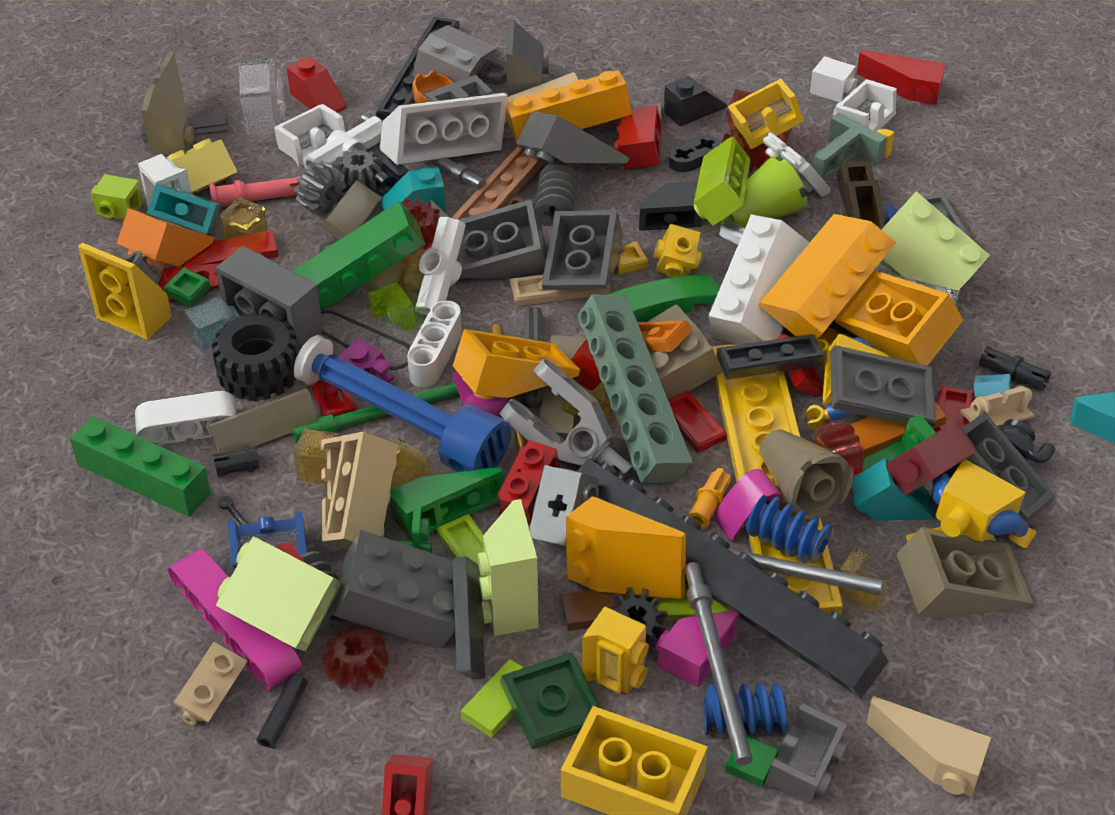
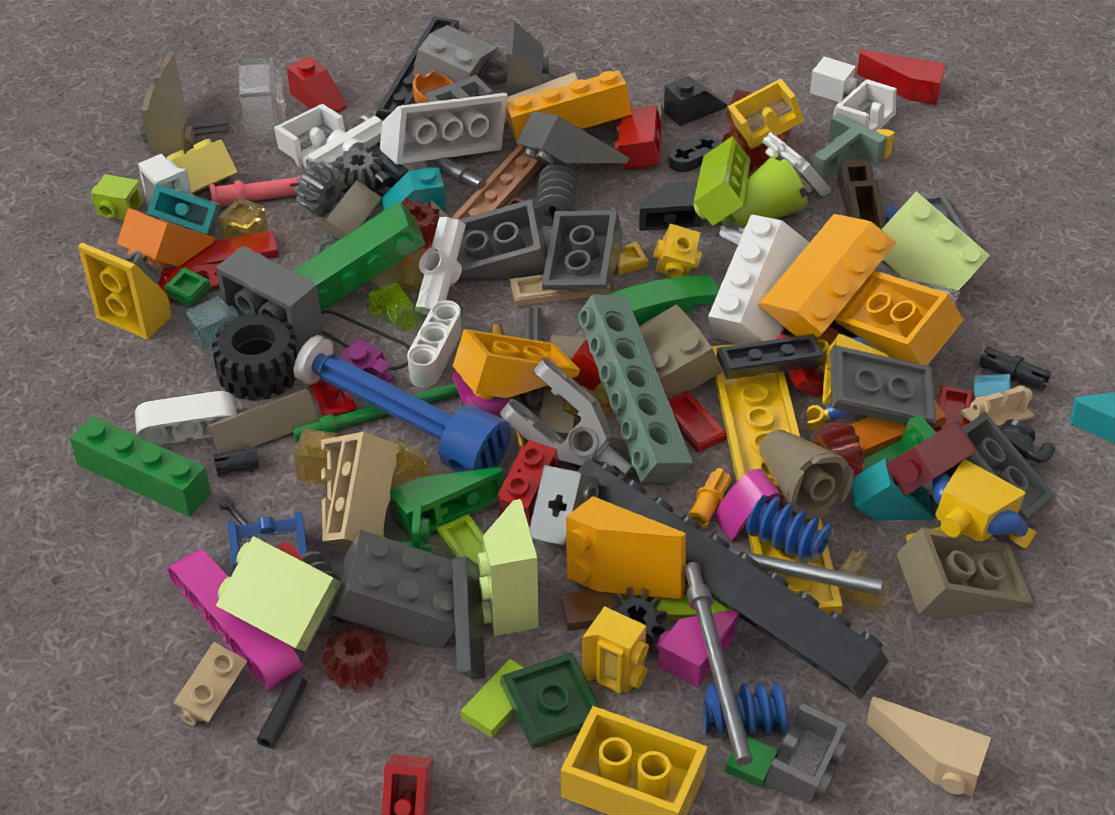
(664, 335): orange tile -> none

